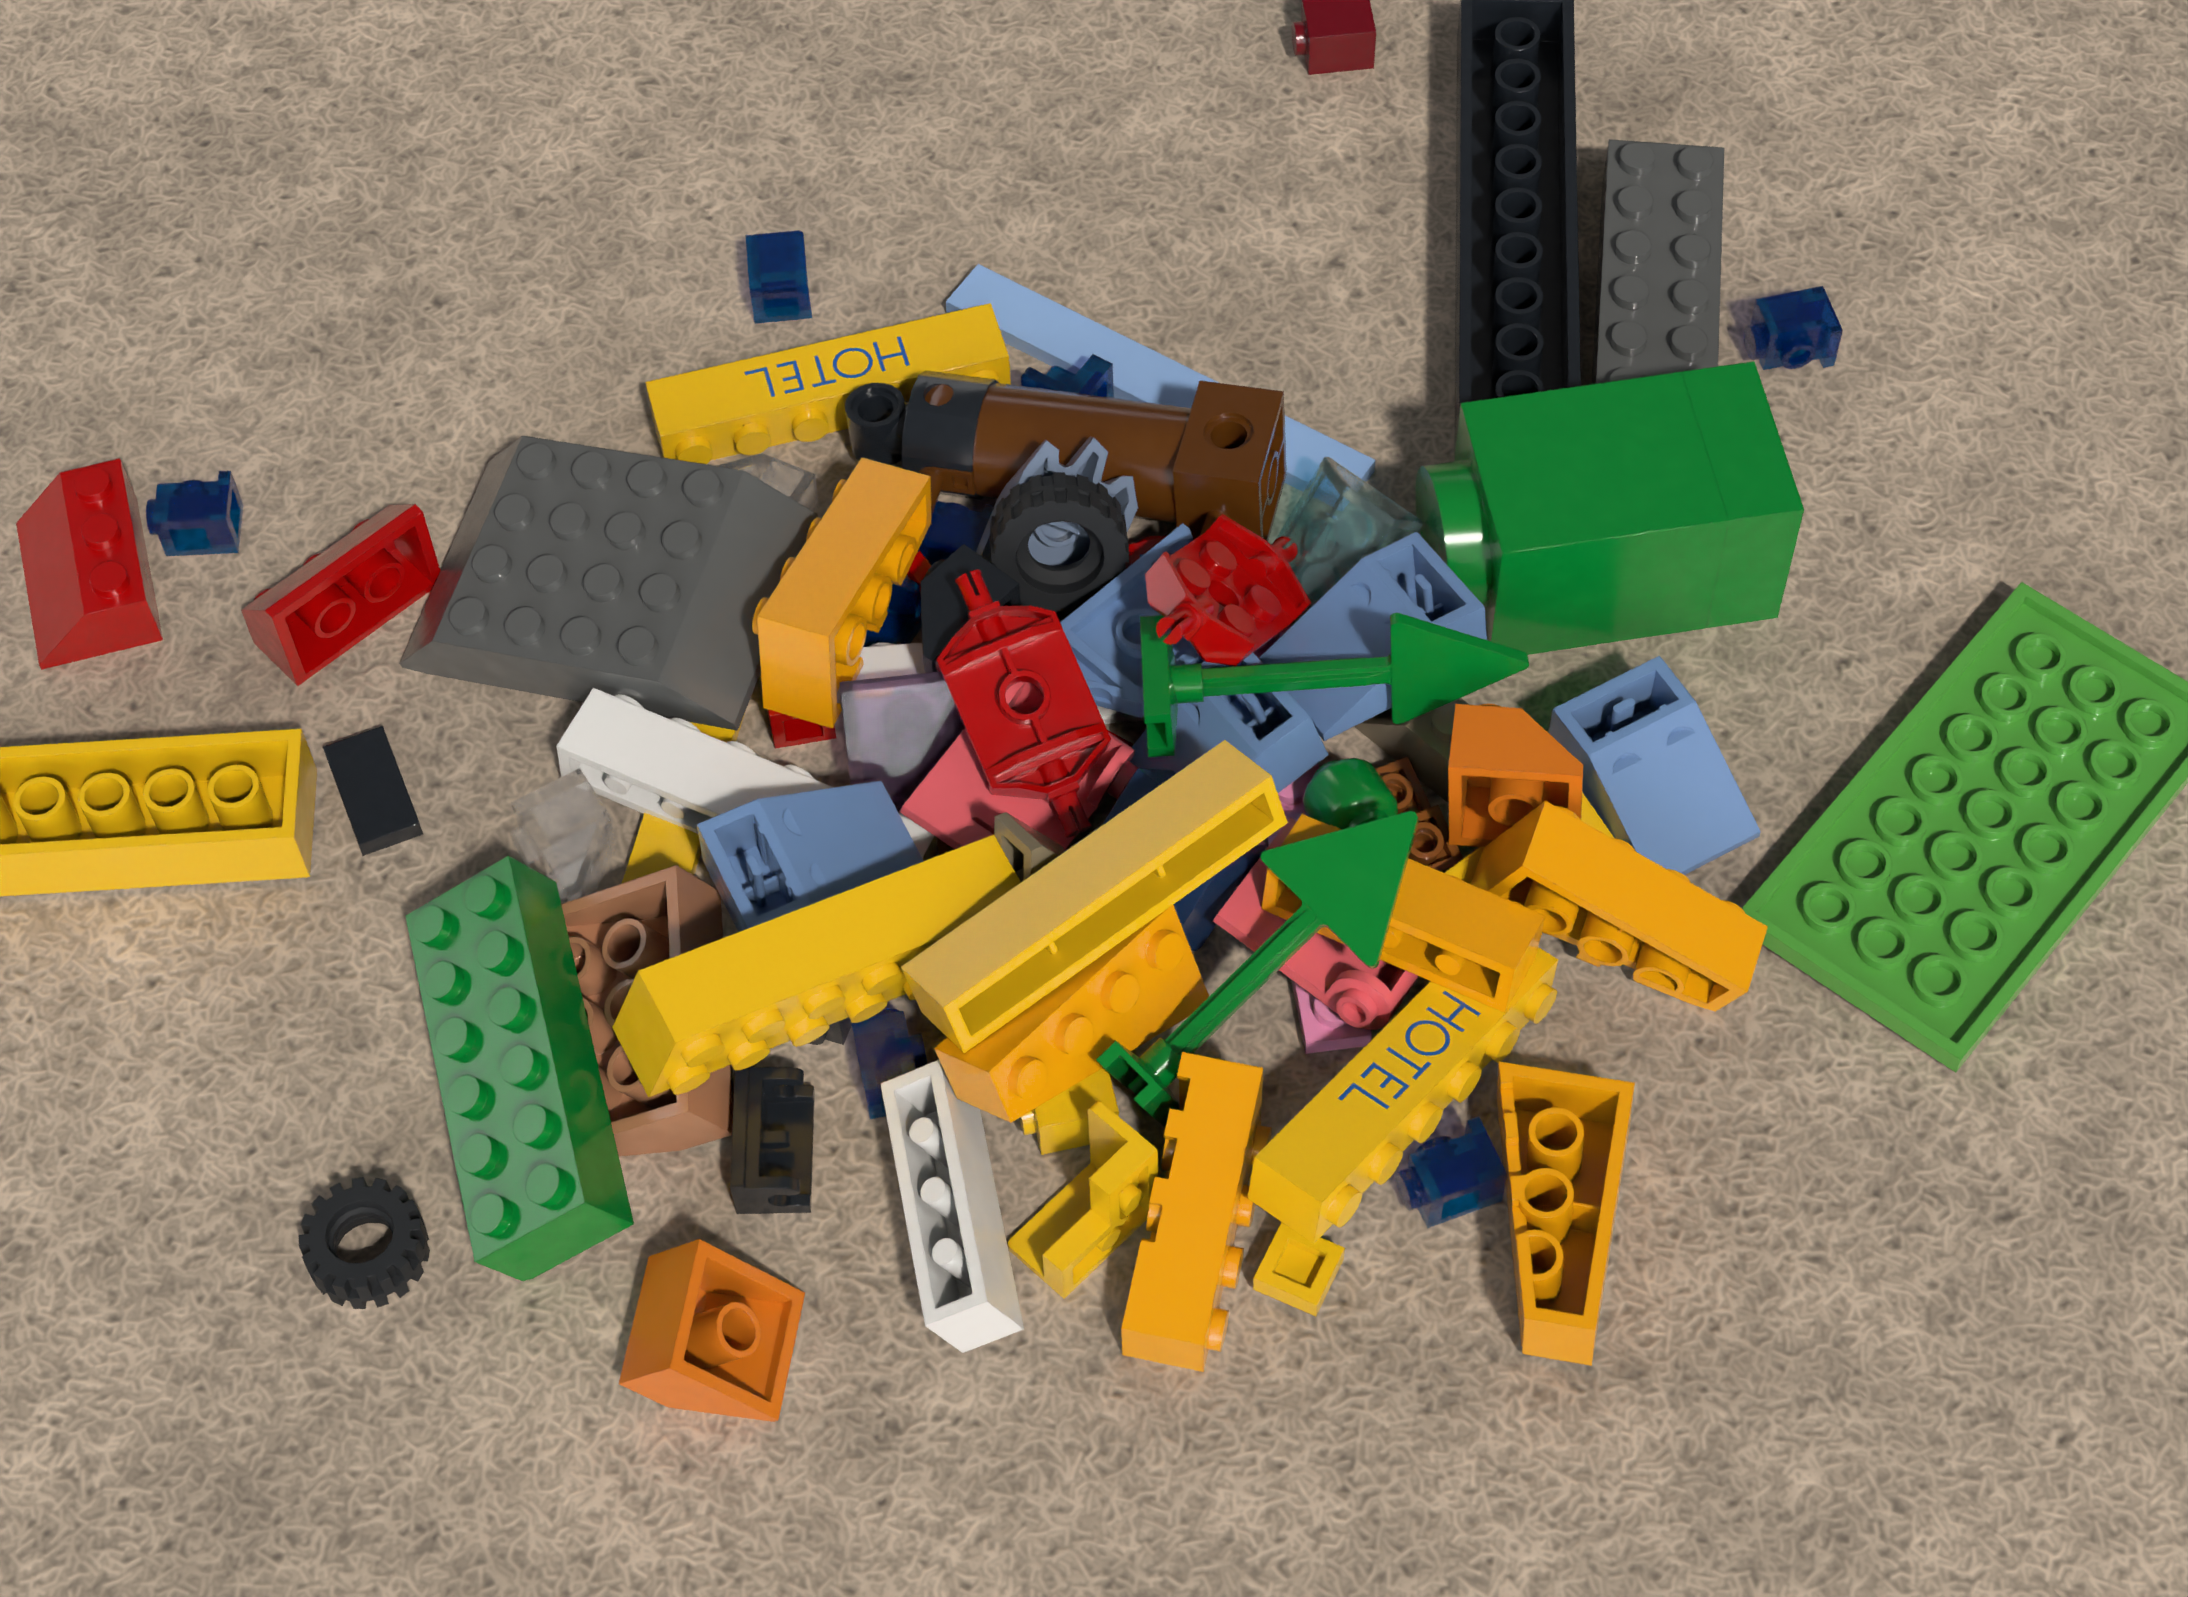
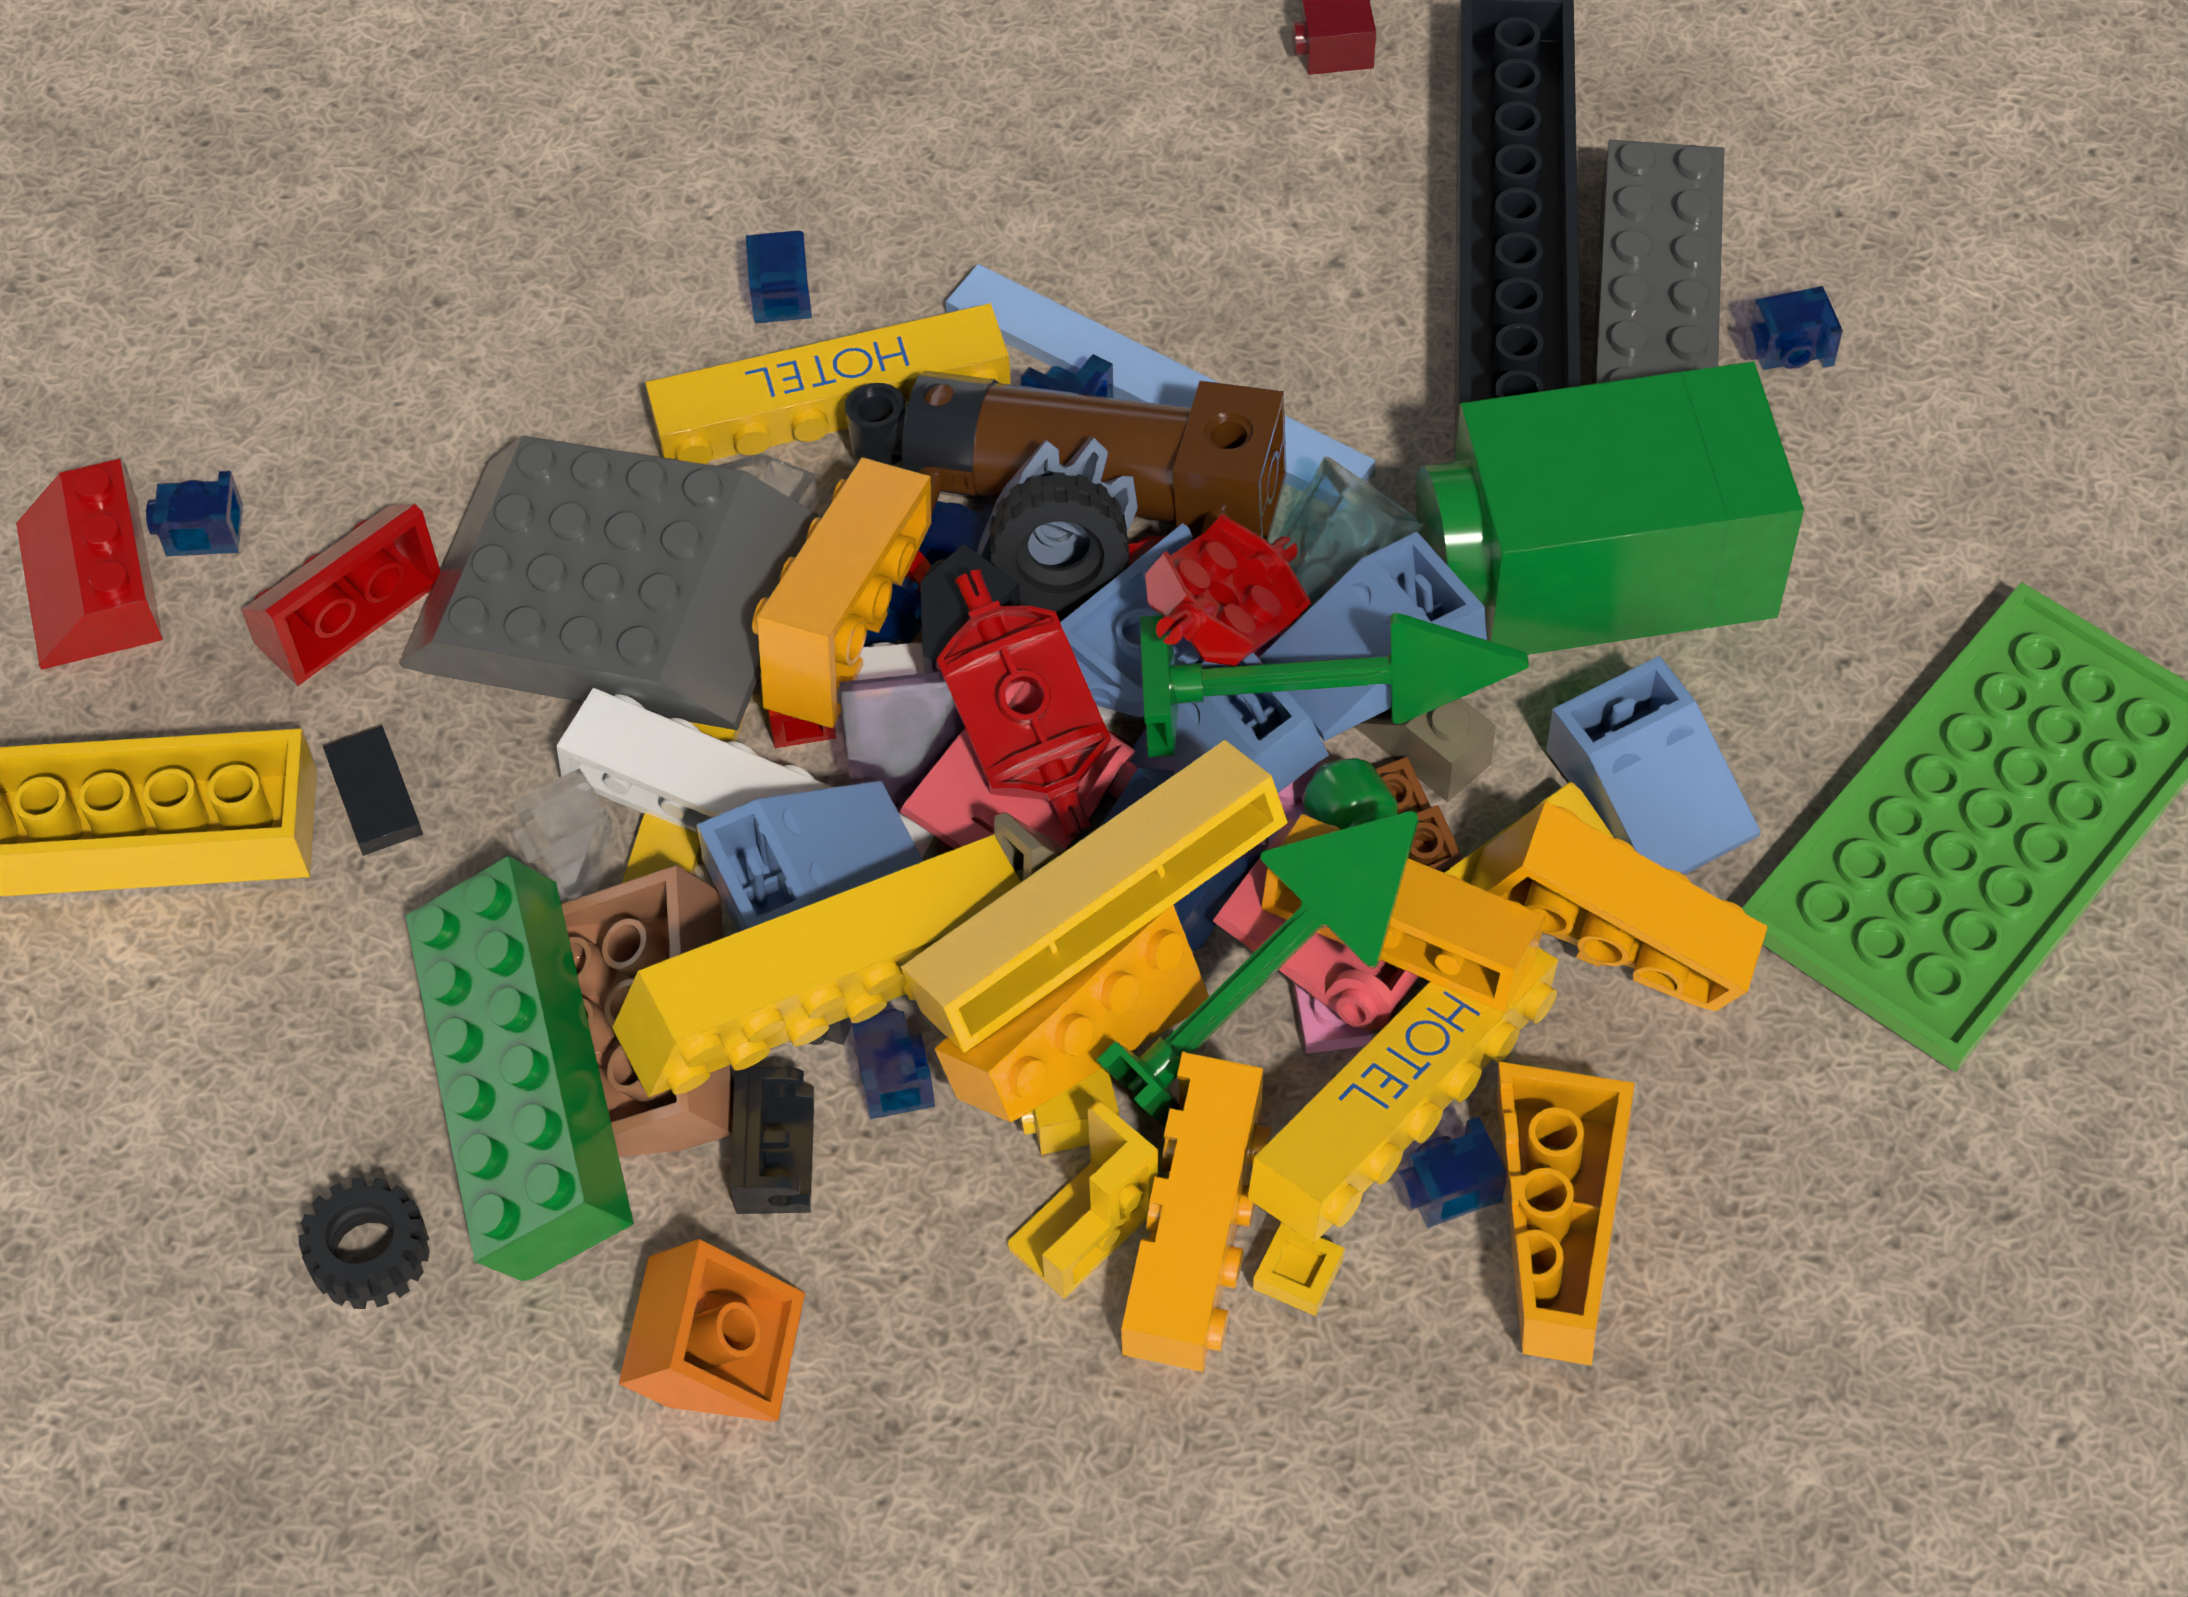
(951, 1210): white brick -> none
(1504, 770): orange slope -> none

